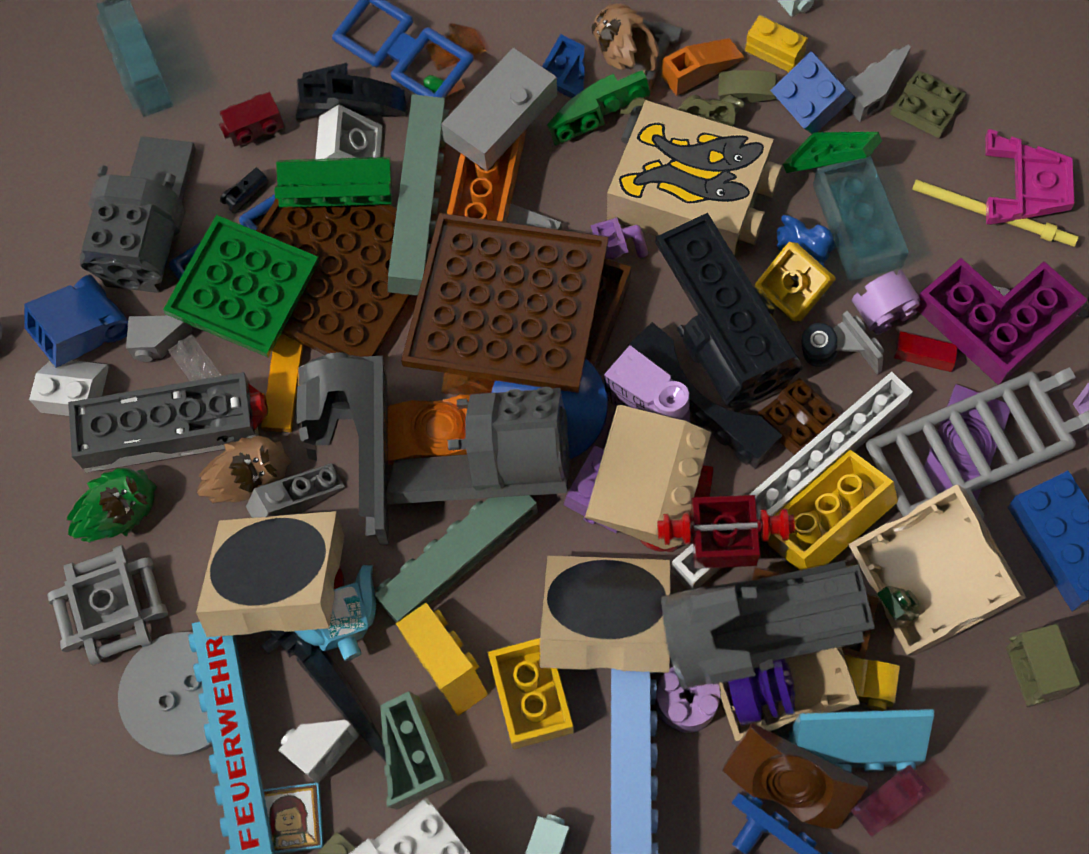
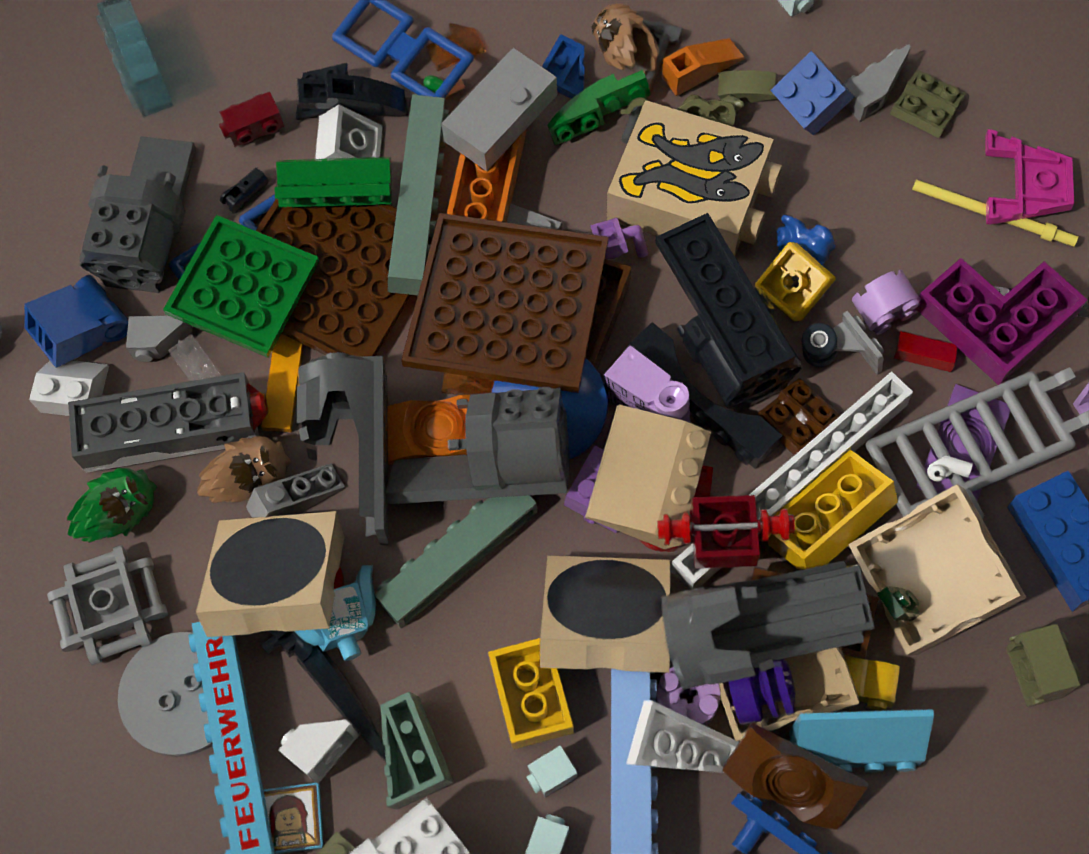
(443, 658): yellow wedge -> none
(551, 772): none -> light aqua brick
(677, 742): none -> white wing
(775, 44): yellow brick -> none
(832, 148): green wing -> none
(860, 218): clear light blue brick -> none
(890, 800): clear pink brick -> none
(946, 466): none -> white arm

